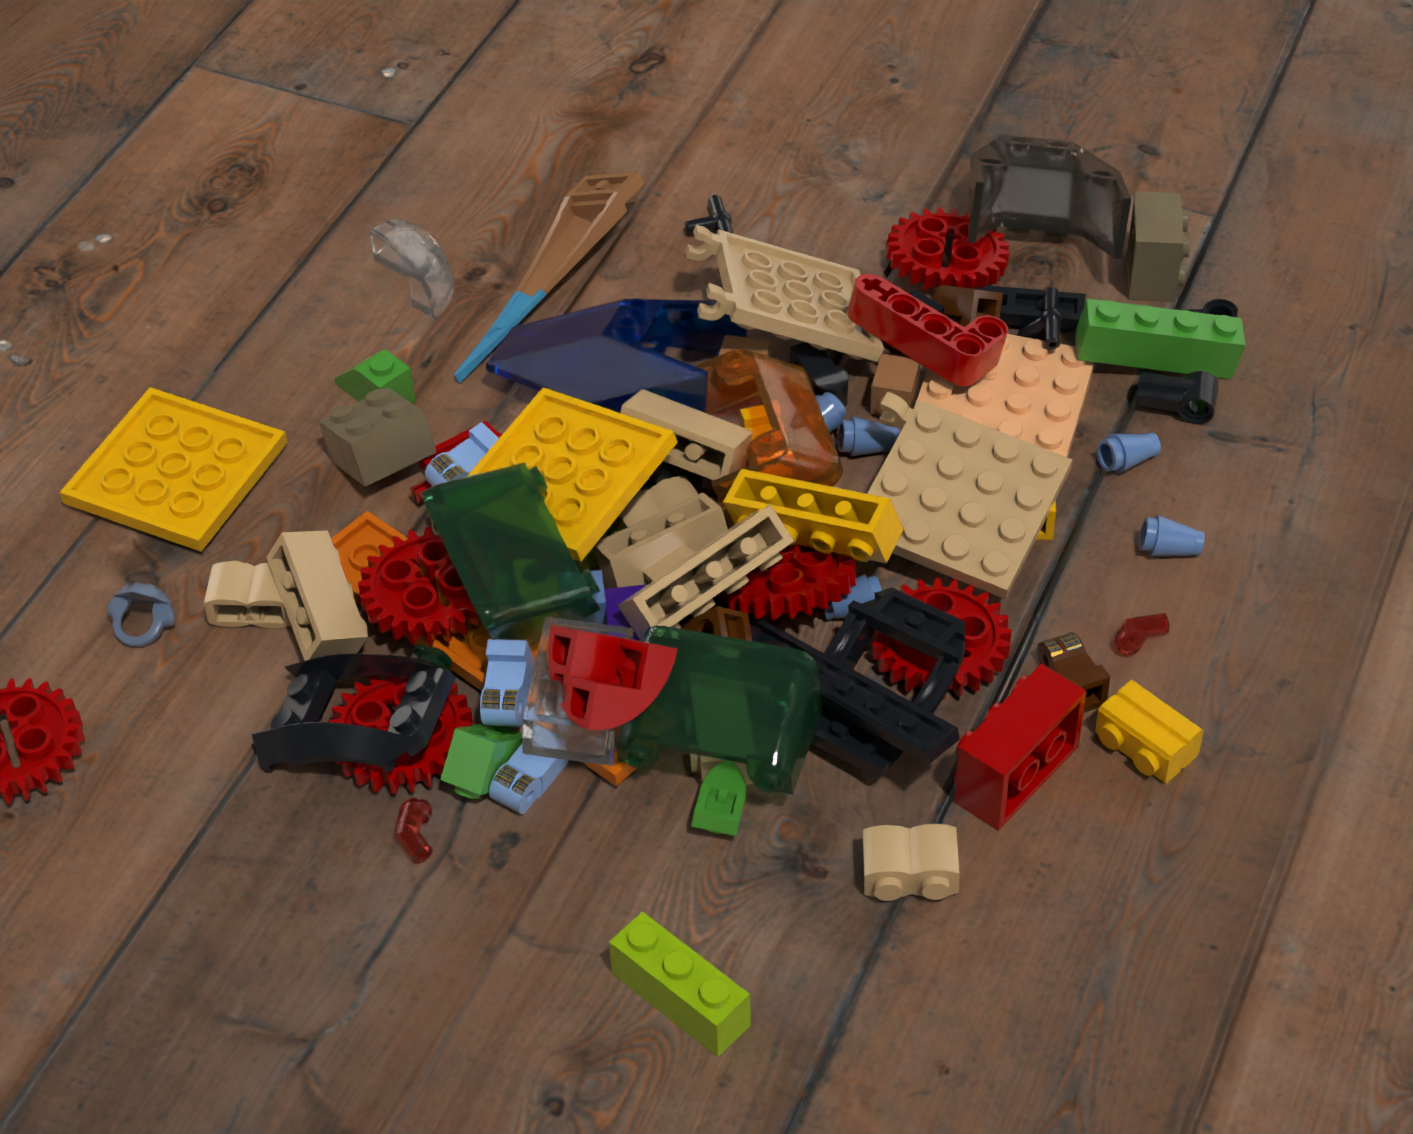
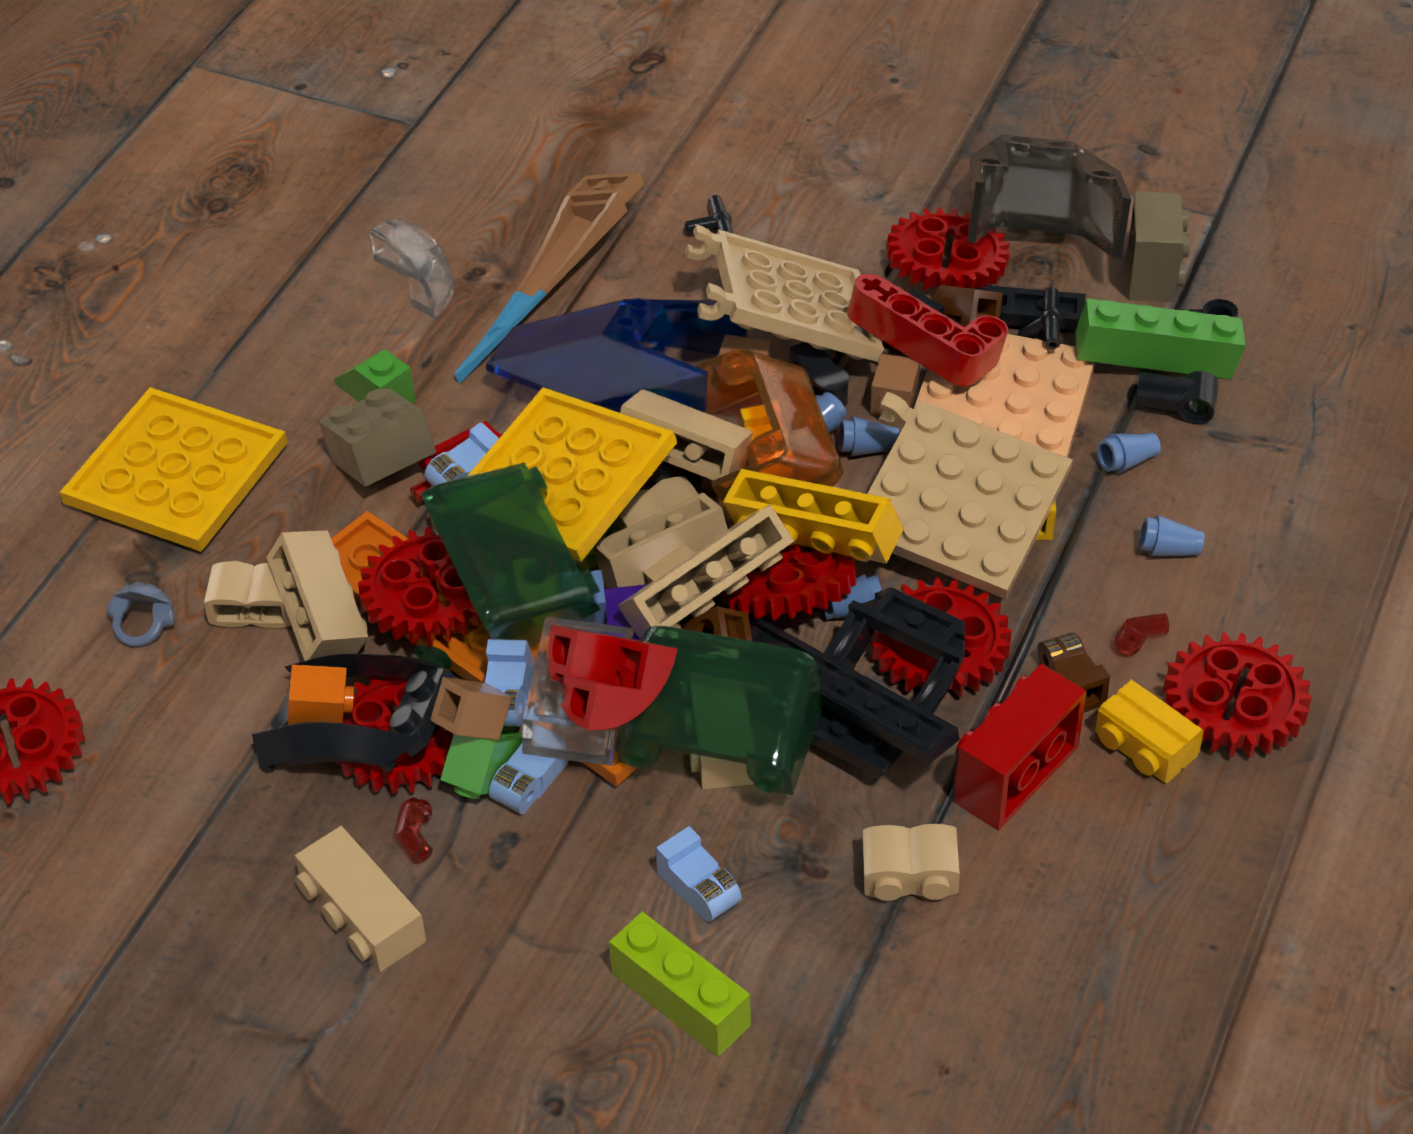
(319, 694): none -> orange brick
(359, 899): none -> tan brick
(471, 708): none -> medium nougat brick
(696, 875): none -> light blue leg
(721, 800): bright green plate -> none
(1267, 707): none -> red gear

